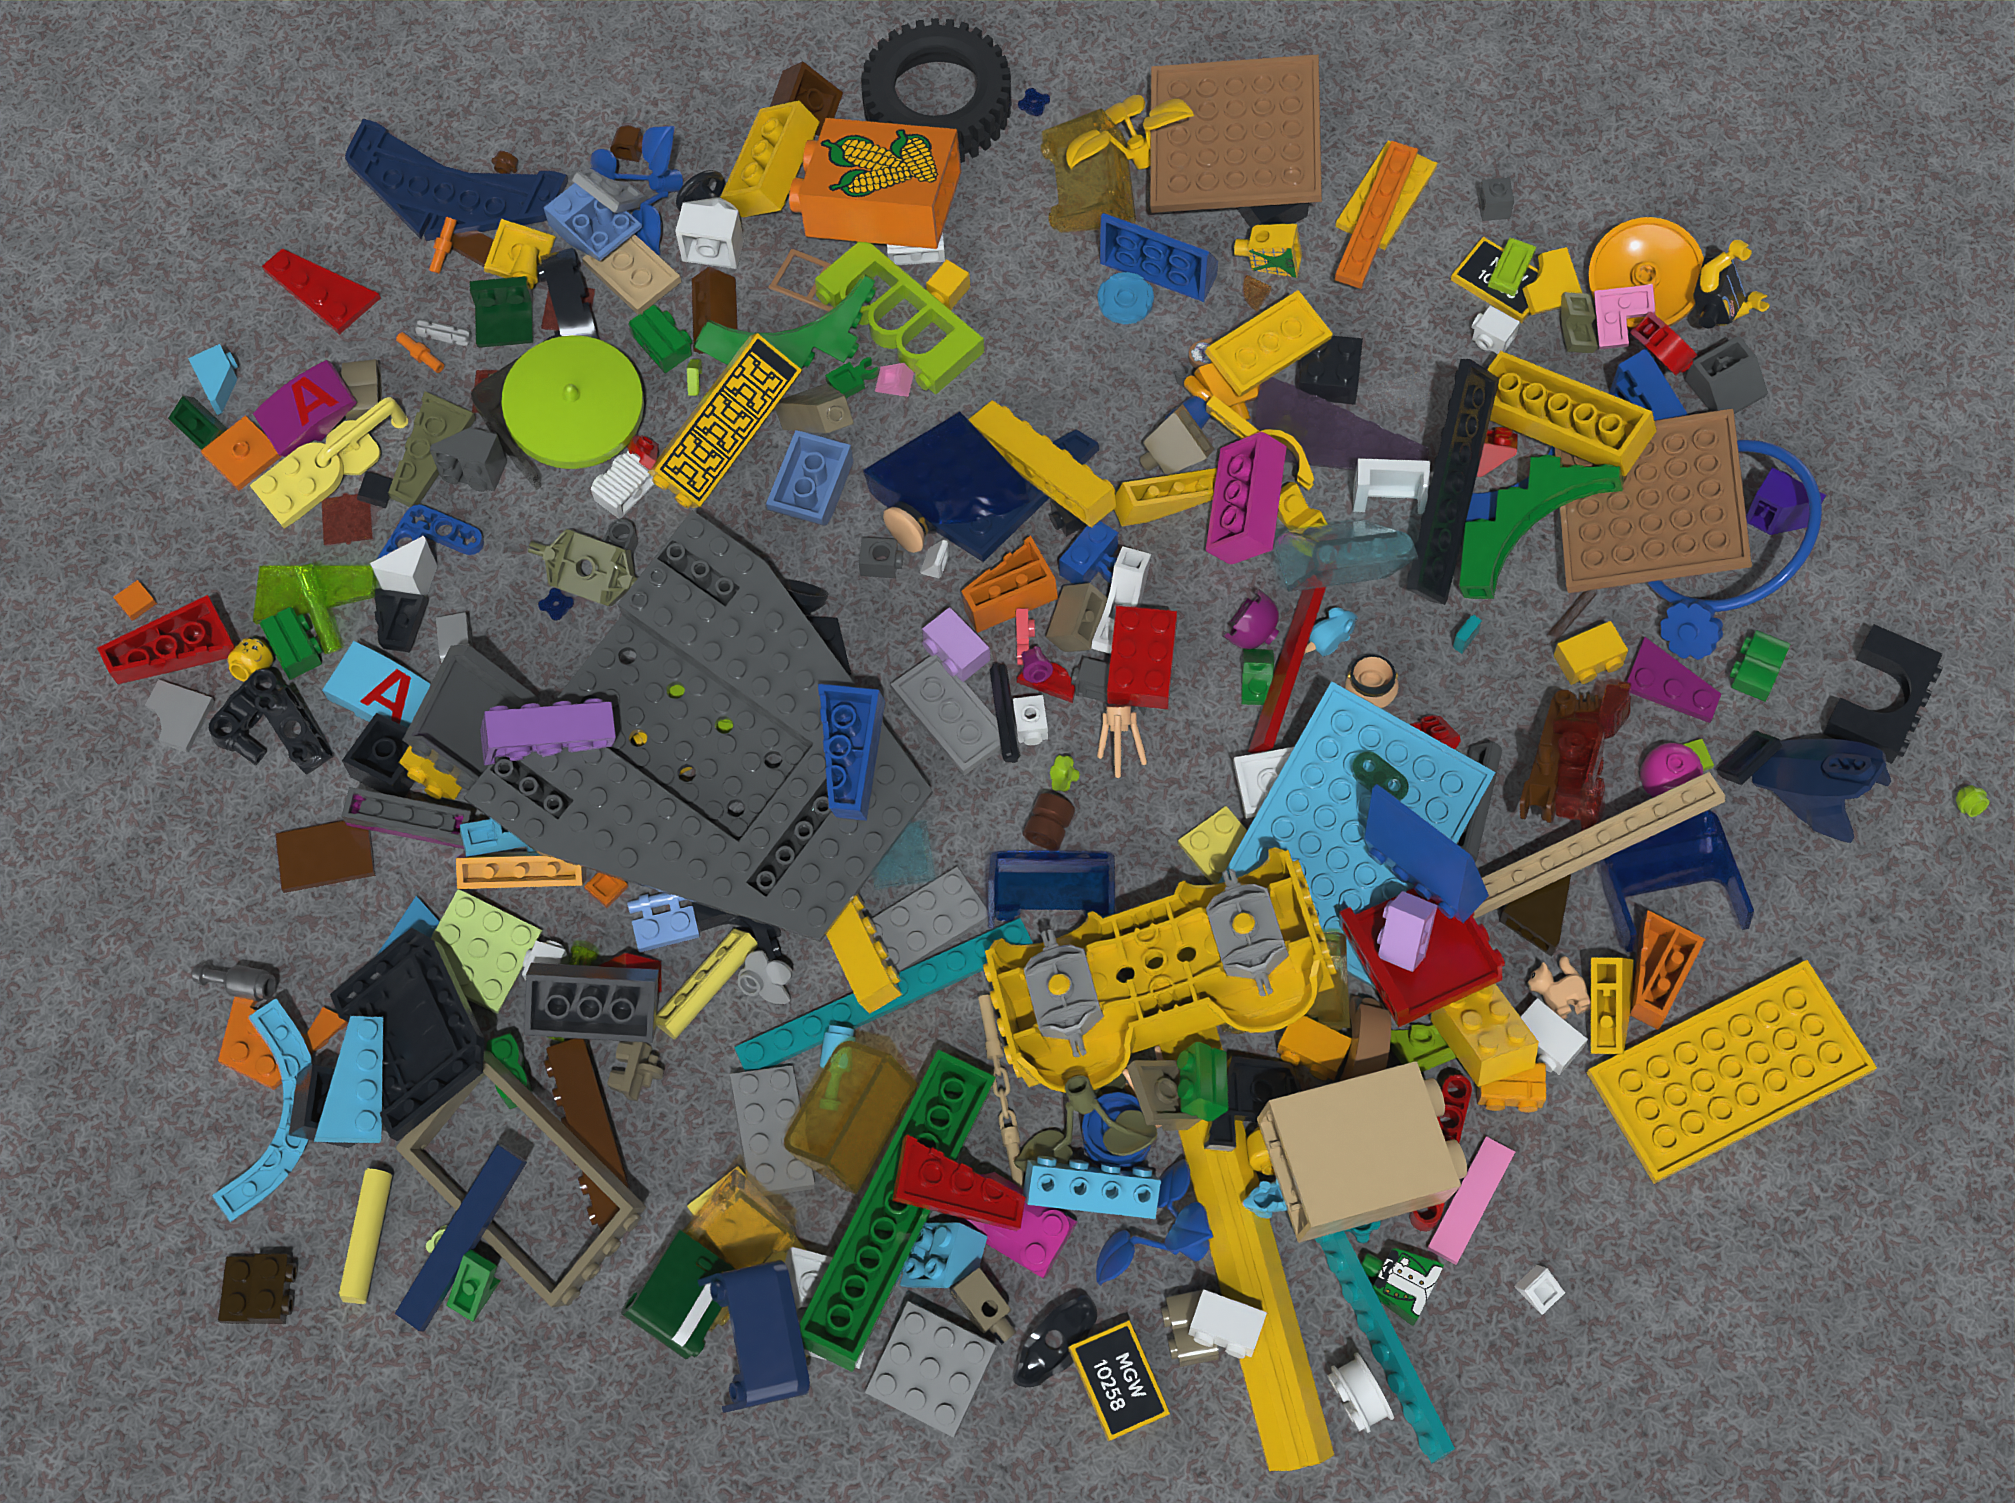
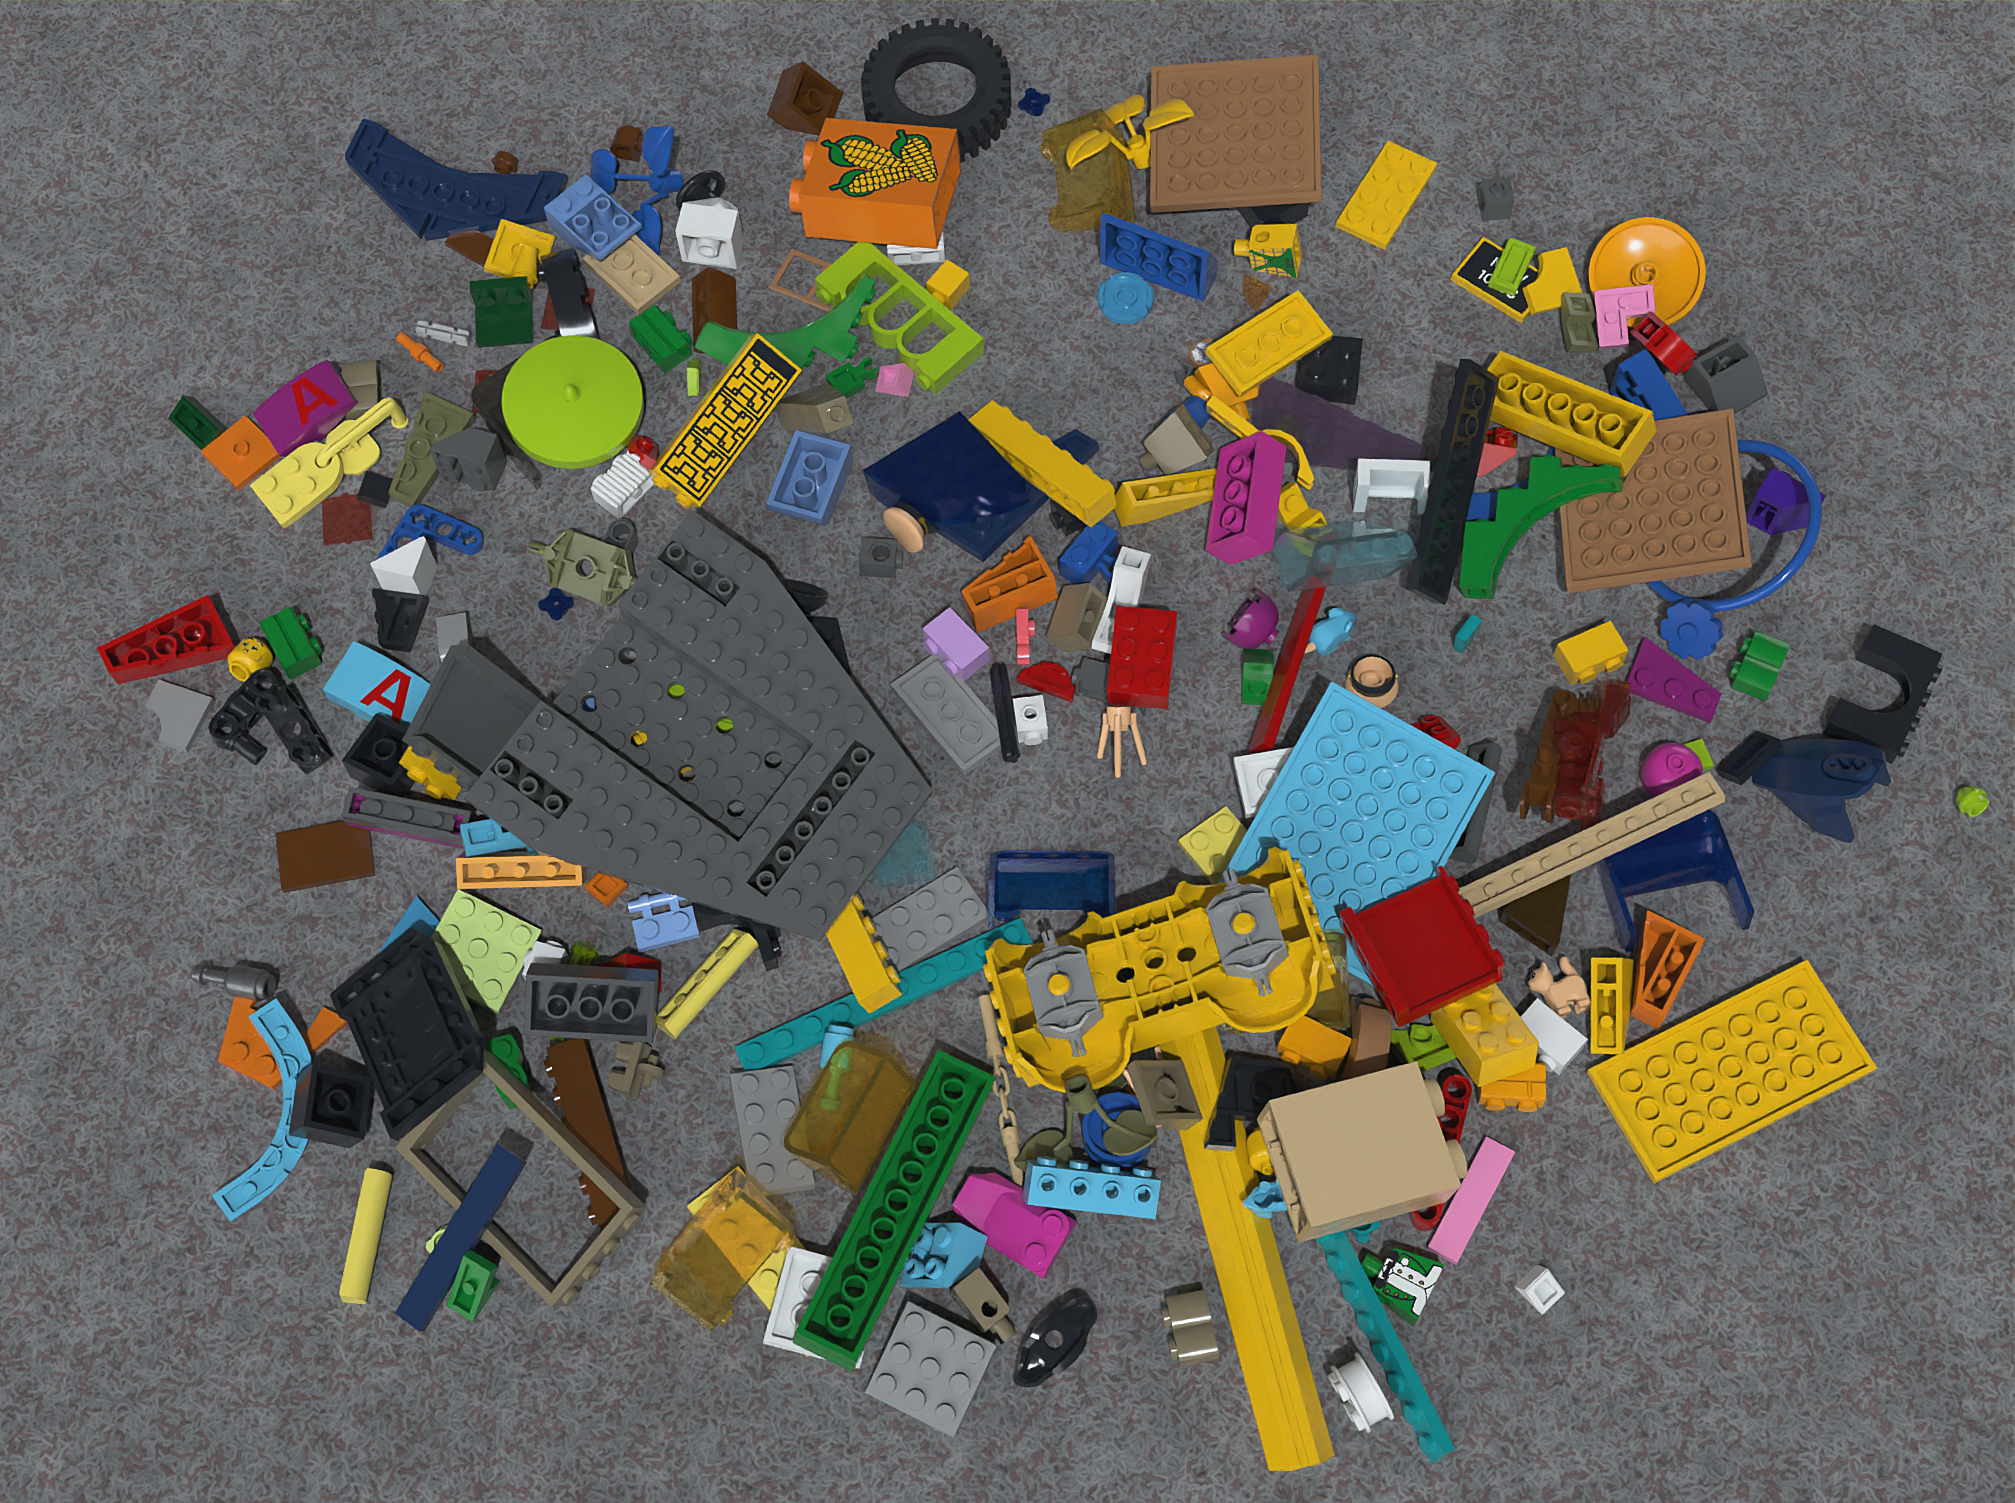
(134, 600): orange tile -> none
(215, 375): medium azure slope -> none
(257, 1289): dark brown plate -> none
(311, 595): clear neon green pin -> none
(322, 291): red wing -> none
(340, 586): clear neon green wing -> none
(355, 1091): medium azure wing -> none
(442, 245): orange bar -> none
(546, 729): medium lavender wedge -> none
(613, 194): light grey tile -> none
(672, 1302): dark green door -> none
(763, 1334): dark blue windscreen -> none
(765, 978): light grey plate -> none
(770, 159): yellow brick -> none
(850, 744): blue wedge -> none
(936, 559): white slope -> none
(944, 1186): red wing -> none
(1036, 665): magenta hose -> none
(1049, 820): copper wheel -> none
(1063, 773): lime plant -> none
(1118, 1380): black tile -> none
(1187, 1234): blue plant -> none
(1203, 1081): green brick -> none
(1226, 1324): white brick -> none
(1376, 215): orange plate -> none
(1381, 775): clear green plate -> none
(1406, 930): lavender brick -> none
(1423, 856): blue slope -> none
(1494, 330): white brick -> none
(1572, 607): reddish brown piece -> none
(1720, 291): torso -> none

